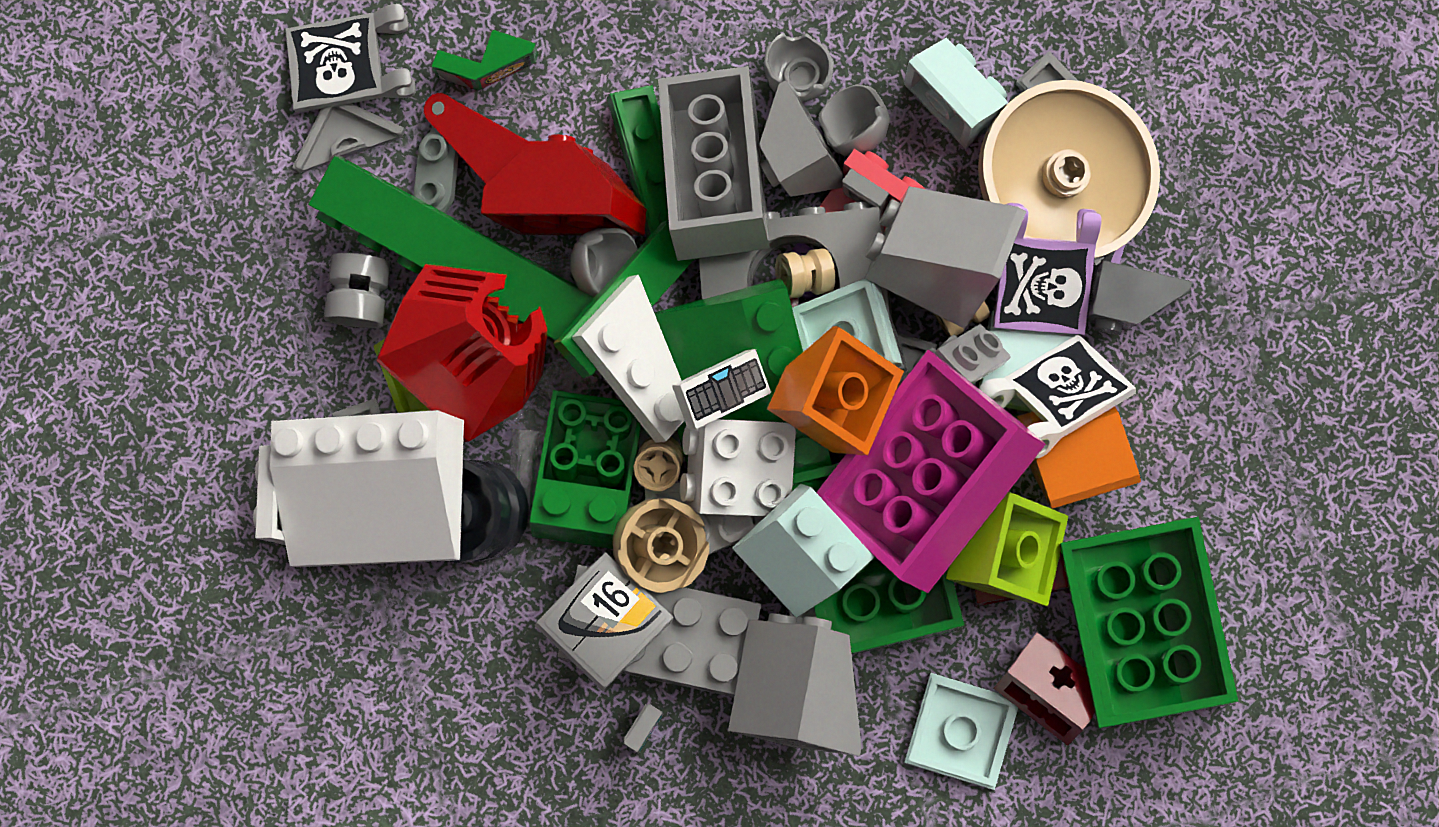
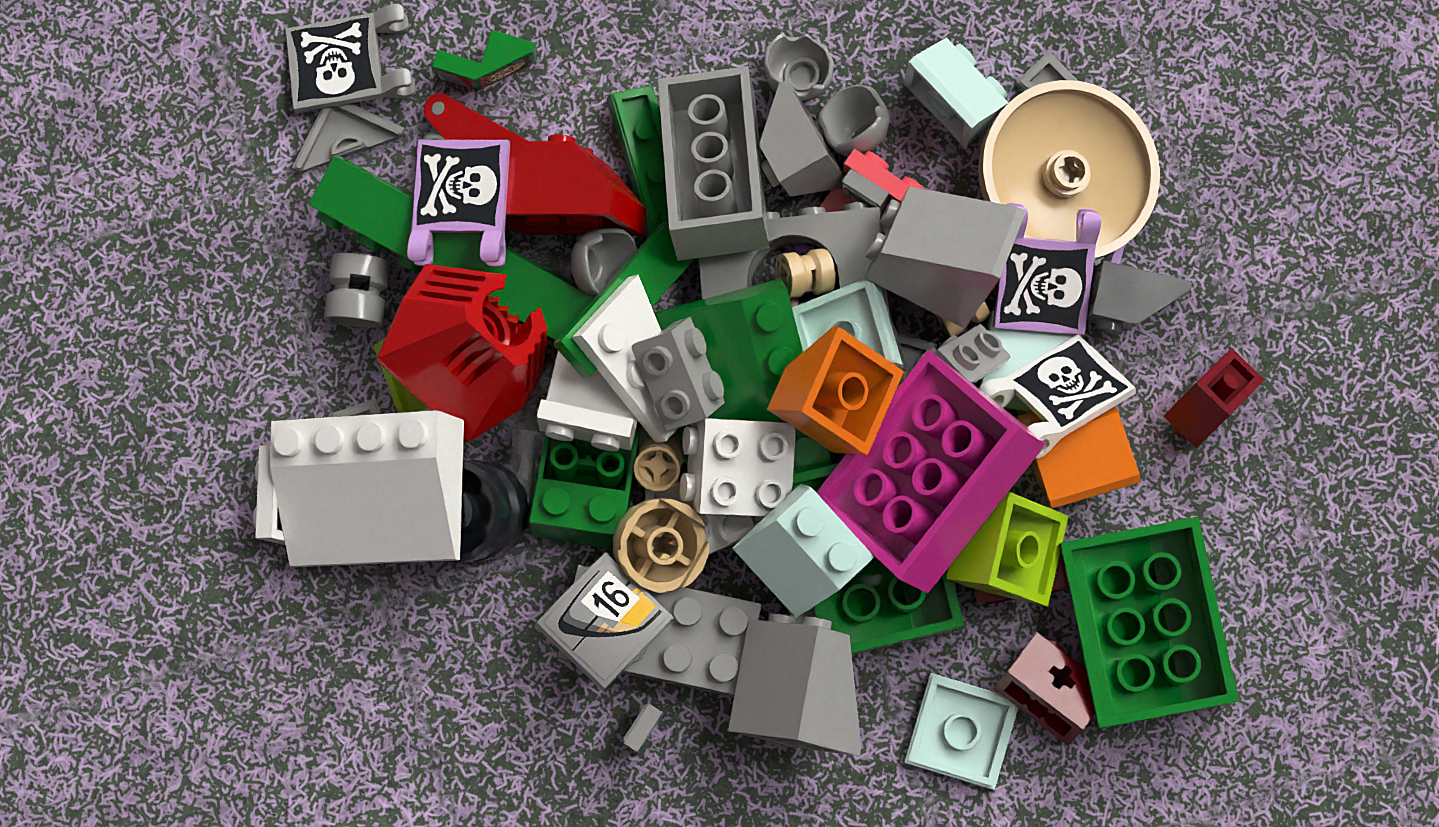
(460, 191): none -> flag
(585, 410): none -> white bracket
(679, 374): none -> light grey bracket
(721, 389): tile -> none
(1213, 398): none -> dark red slope

